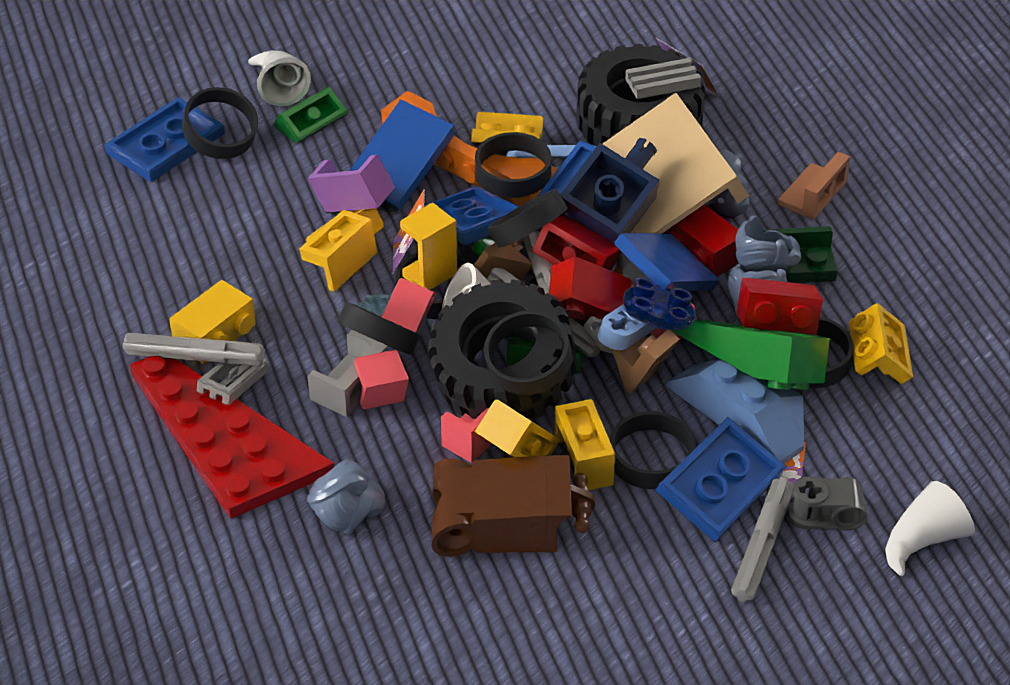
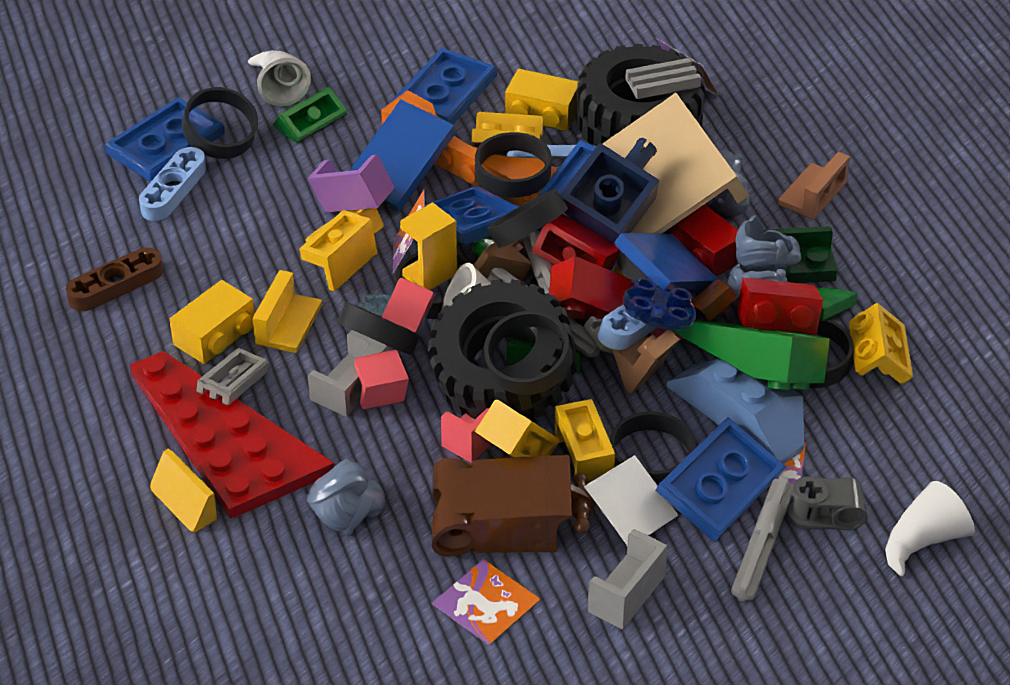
(136, 267): none -> reddish brown beam
(171, 196): none -> light blue beam
(183, 492): none -> yellow slope
(194, 349): light grey axle -> none
(284, 316): none -> yellow panel
(451, 83): none -> blue tile
(486, 601): none -> sticker
(542, 96): none -> yellow brick
(630, 499): none -> white sticker
(630, 582): none -> light grey panel
(714, 300): none -> reddish brown slope
(835, 301): none -> green tile

